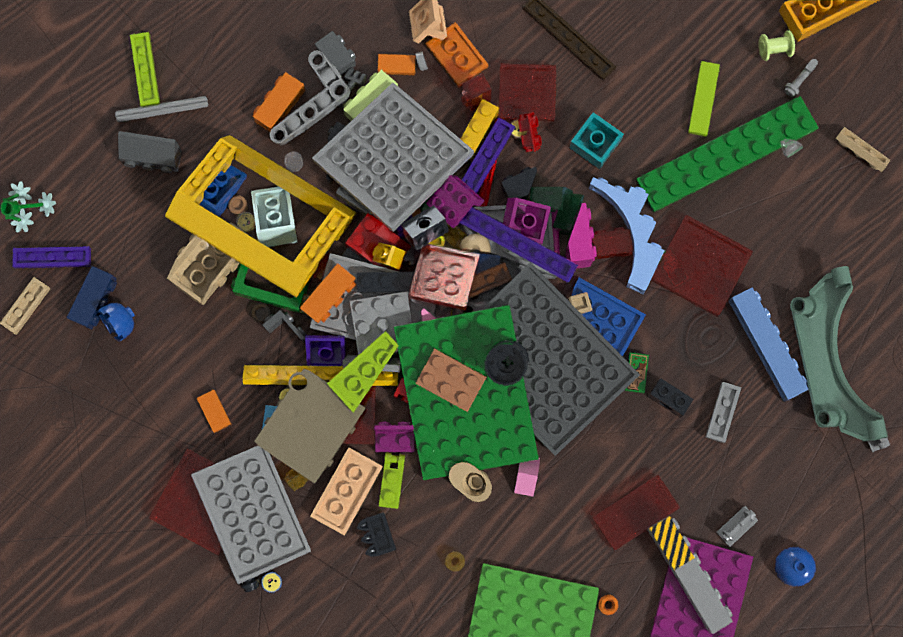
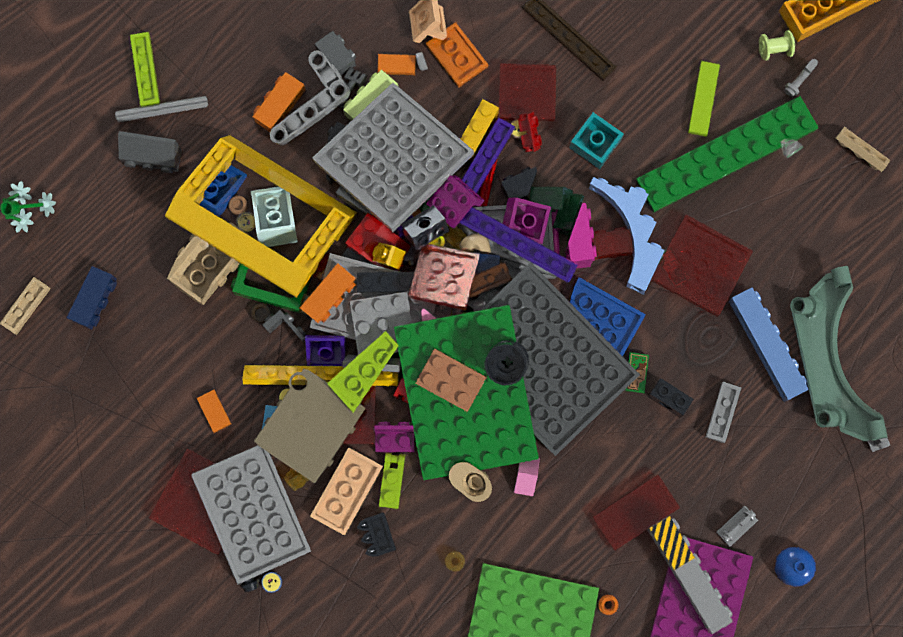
(51, 257): dark purple plate -> none
(117, 320): blue cylinder -> none
(293, 161): clear tile -> none
(474, 91): clear red brick -> none
(581, 302): tan tile -> none

